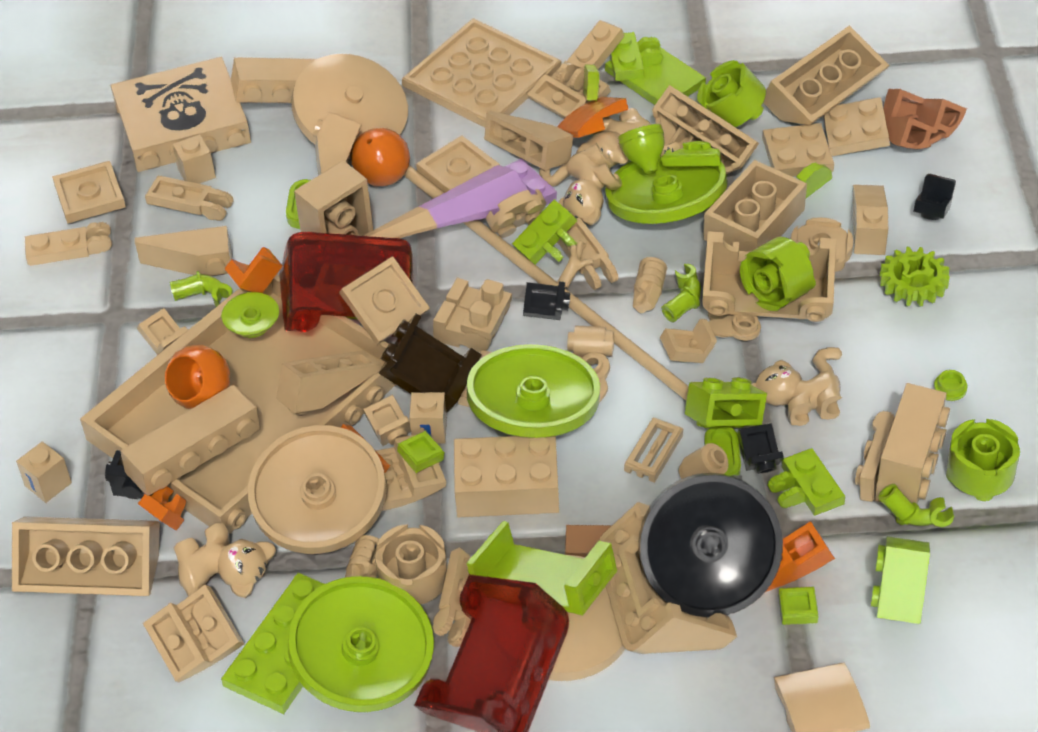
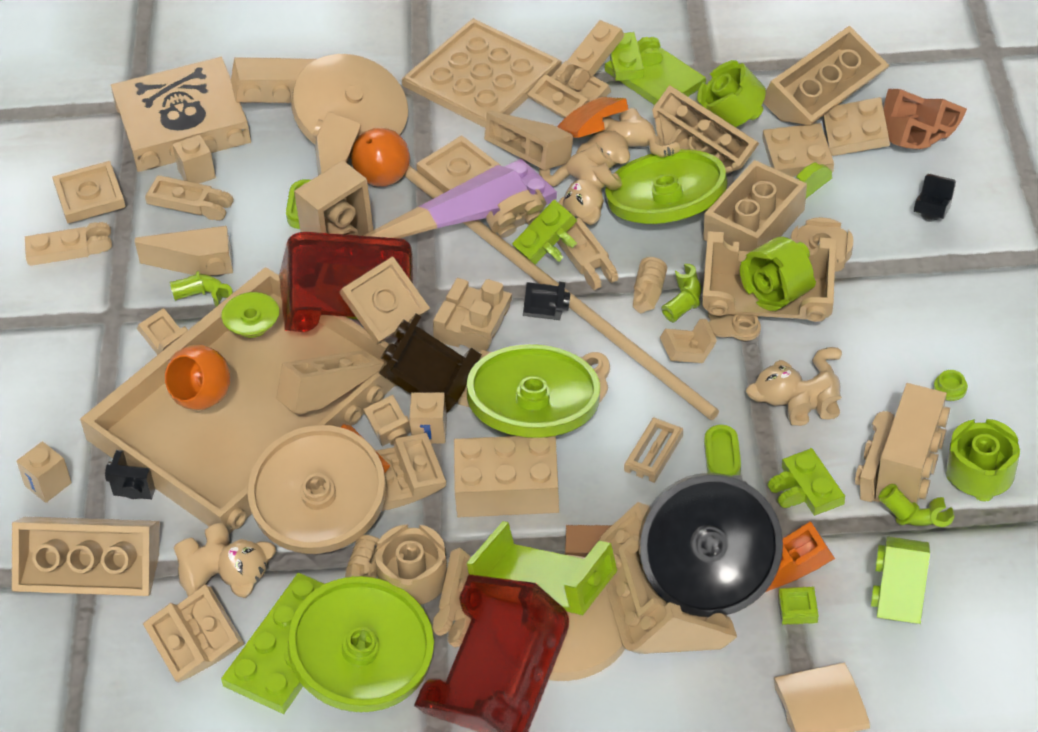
(165, 511): orange tile -> none
(190, 440): tan brick -> none
(257, 274): orange panel -> none
(420, 451): lime tile -> none
(574, 264): tan bar -> none
(590, 339): tan brick -> none
(591, 82): lime tile -> none
(643, 146): lime helmet -> none
(692, 154): lime tile -> none
(704, 460): tan brick -> none
(725, 403): lime brick -> none
(759, 448): black bracket -> none
(870, 219): tan slope -> none
(914, 276): lime gear -> none

